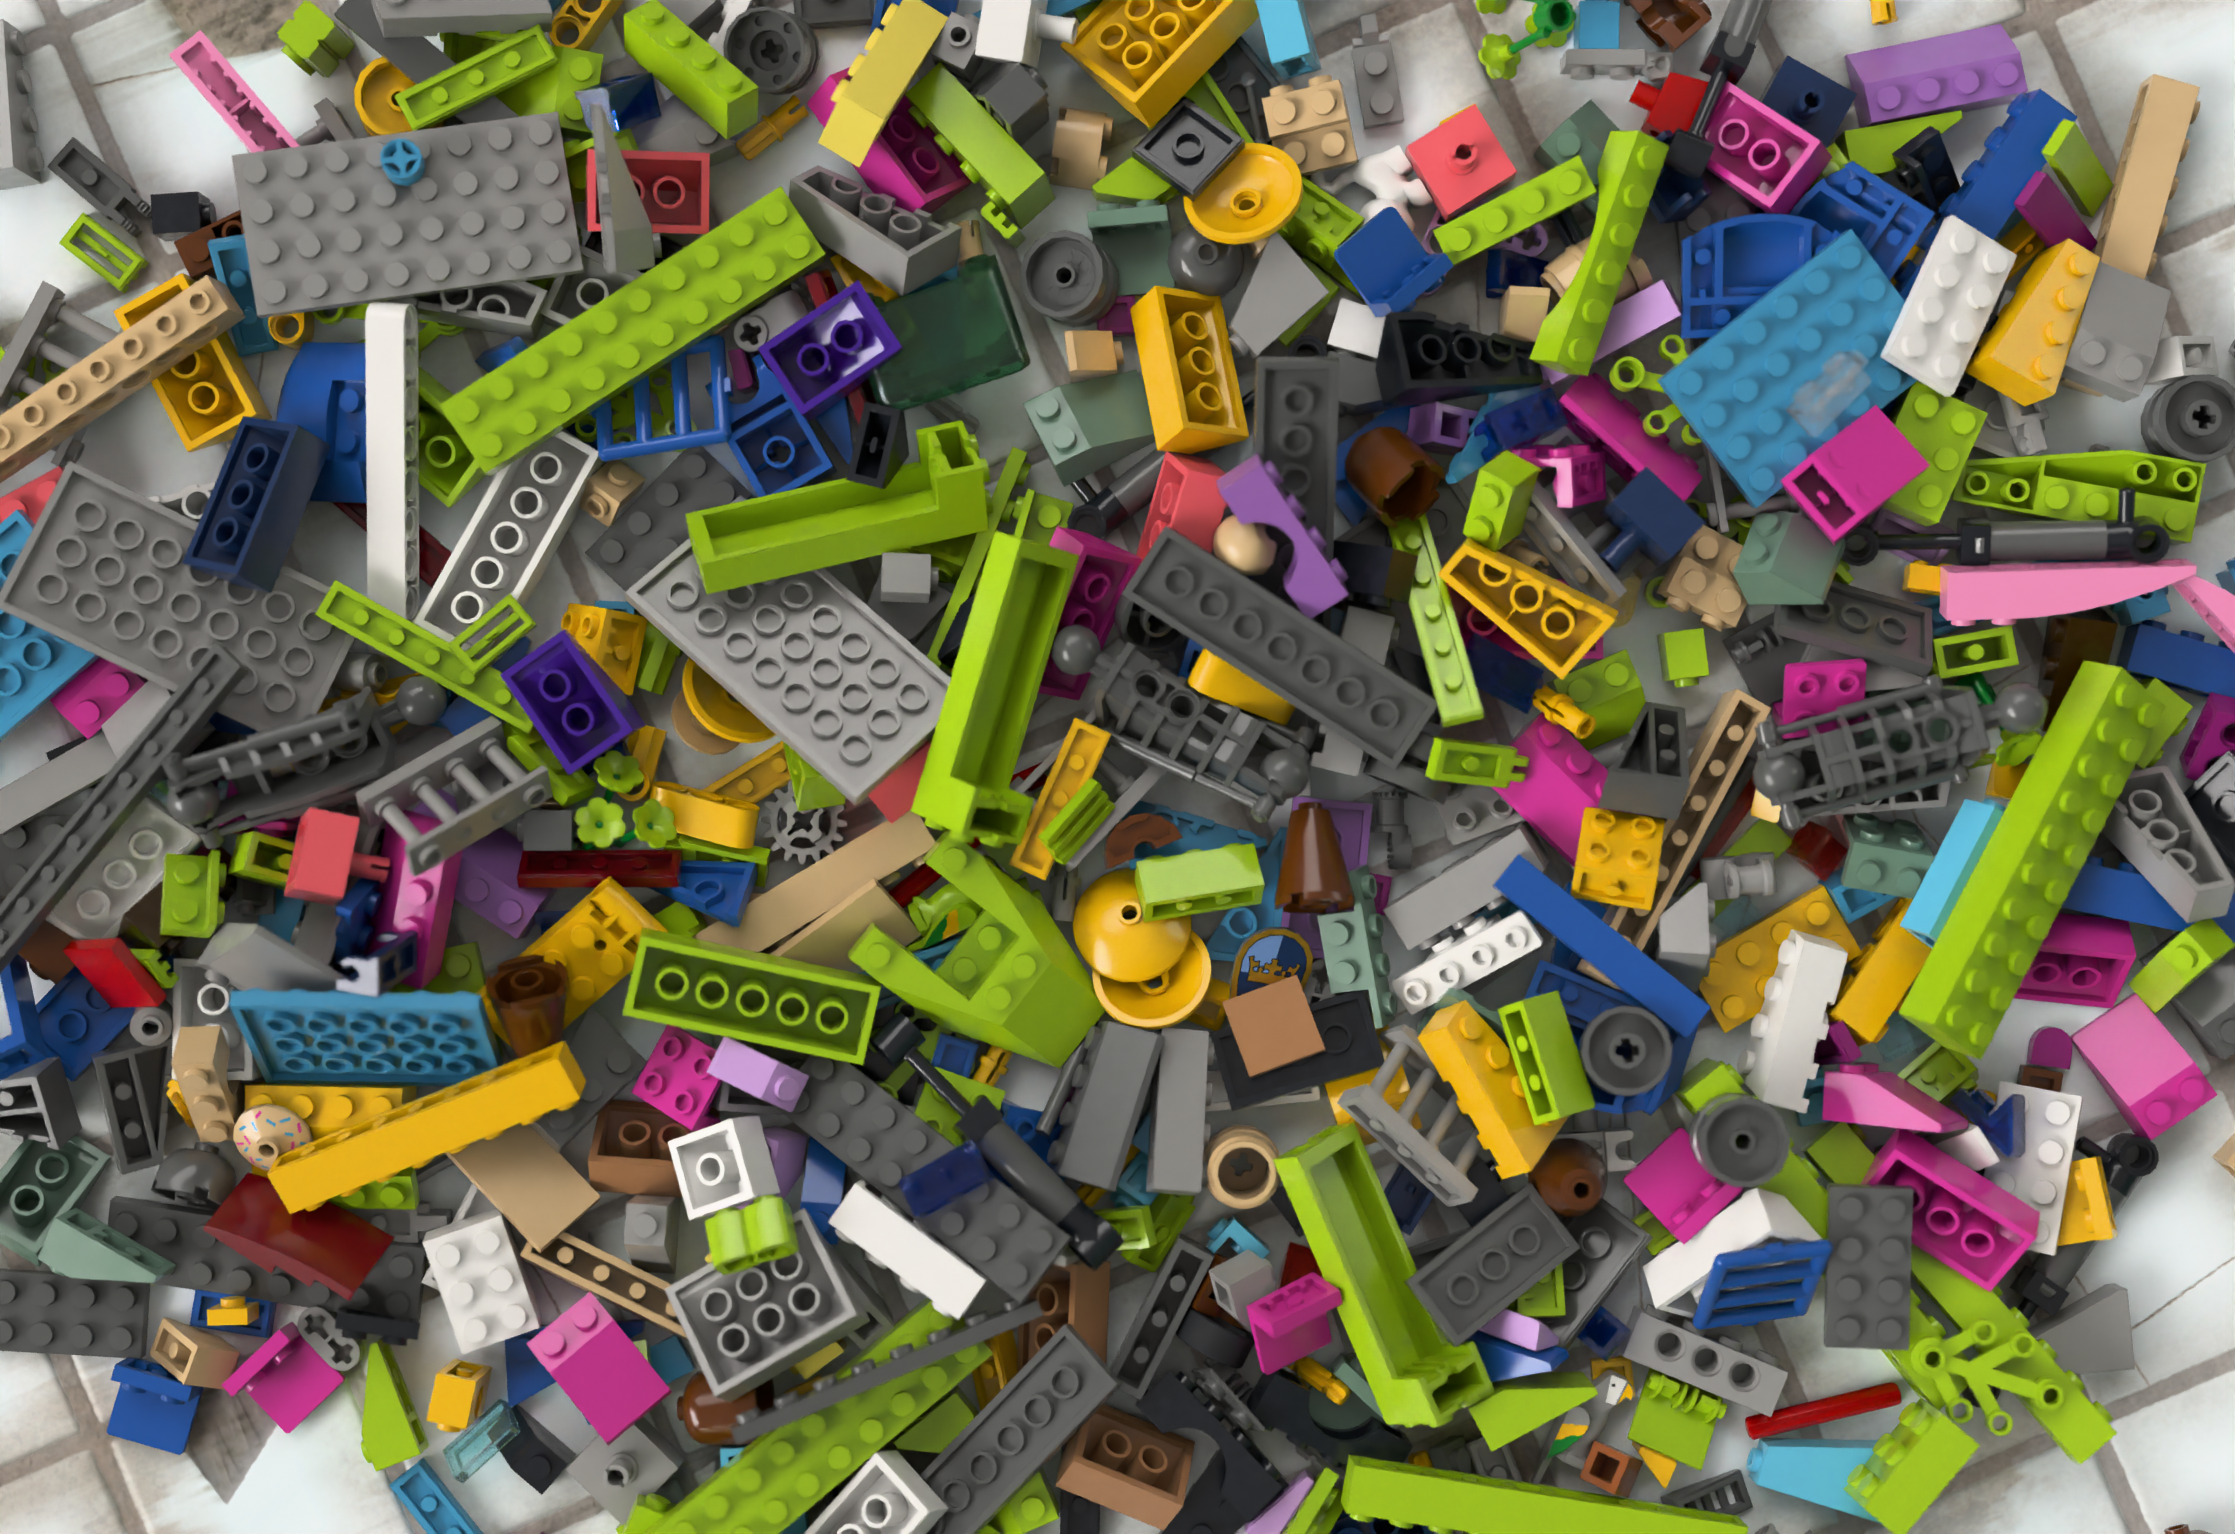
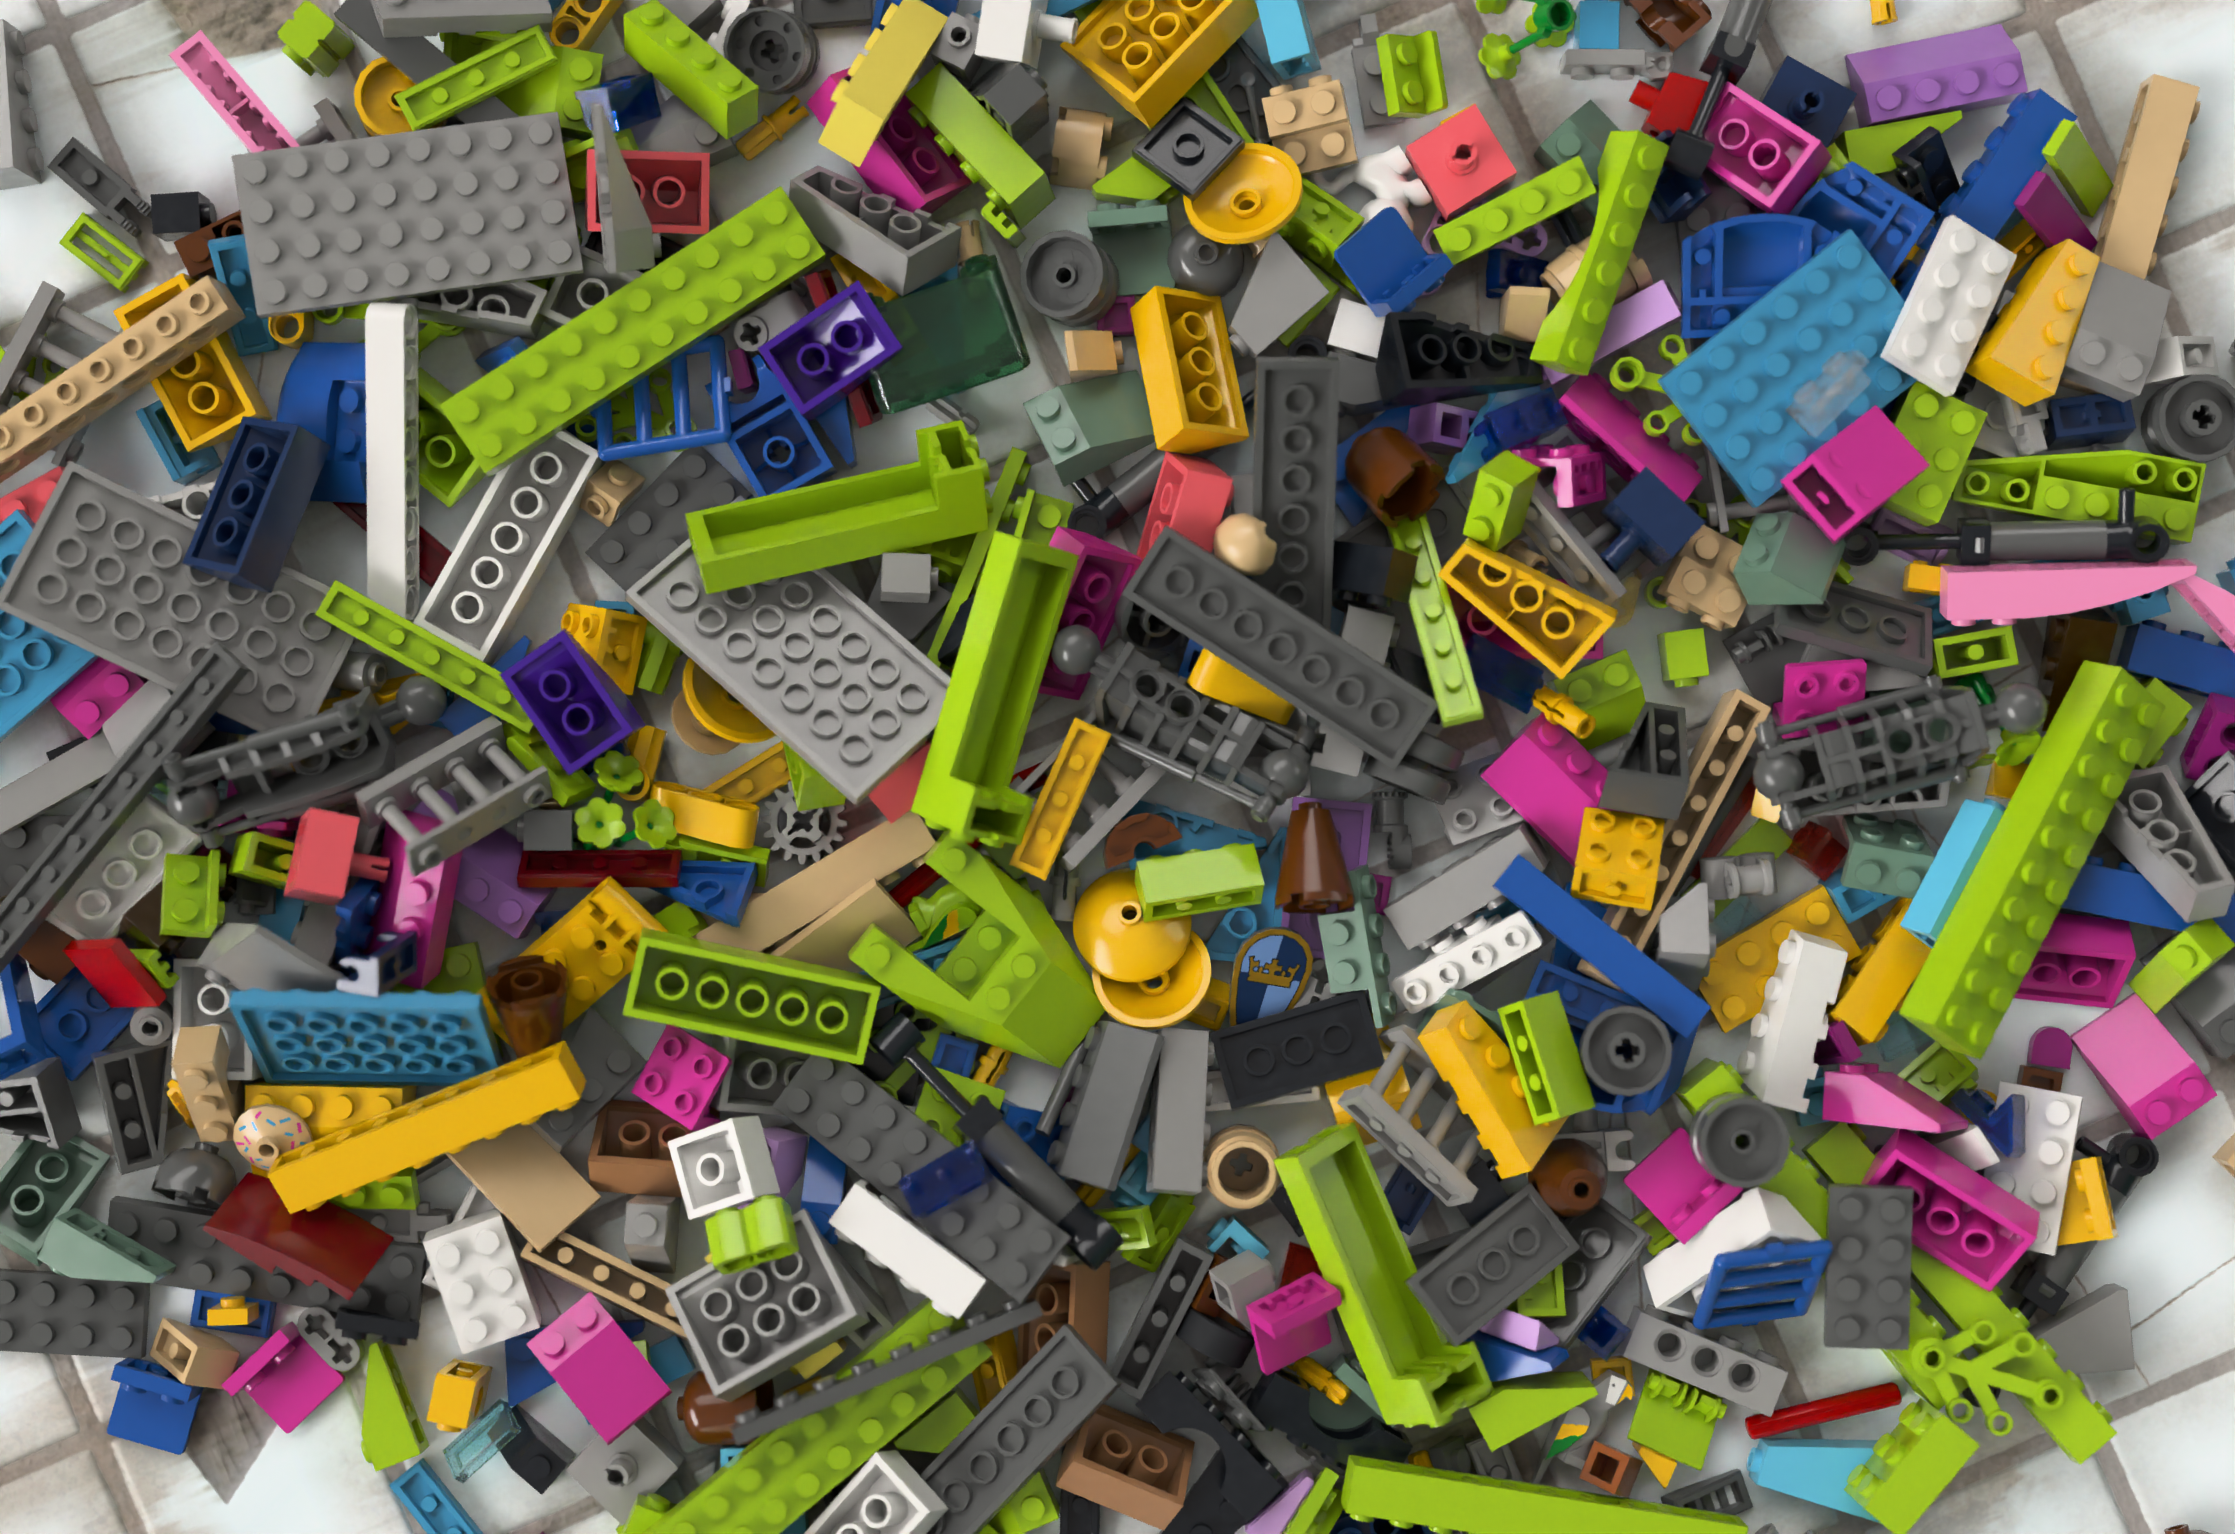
(180, 464): none -> dark azure hinge
(401, 153): dark azure wheel -> none
(465, 657): lime tile -> none
(758, 1074): lavender slope -> none
(879, 446): black slope -> none
(1078, 826): lime tile -> none
(1255, 496): medium lavender arch -> none
(1273, 1026): medium nougat tile -> none
(1412, 74): none -> lime bracket
(1475, 763): lime hinge -> none
(2088, 421): none -> dark blue hinge

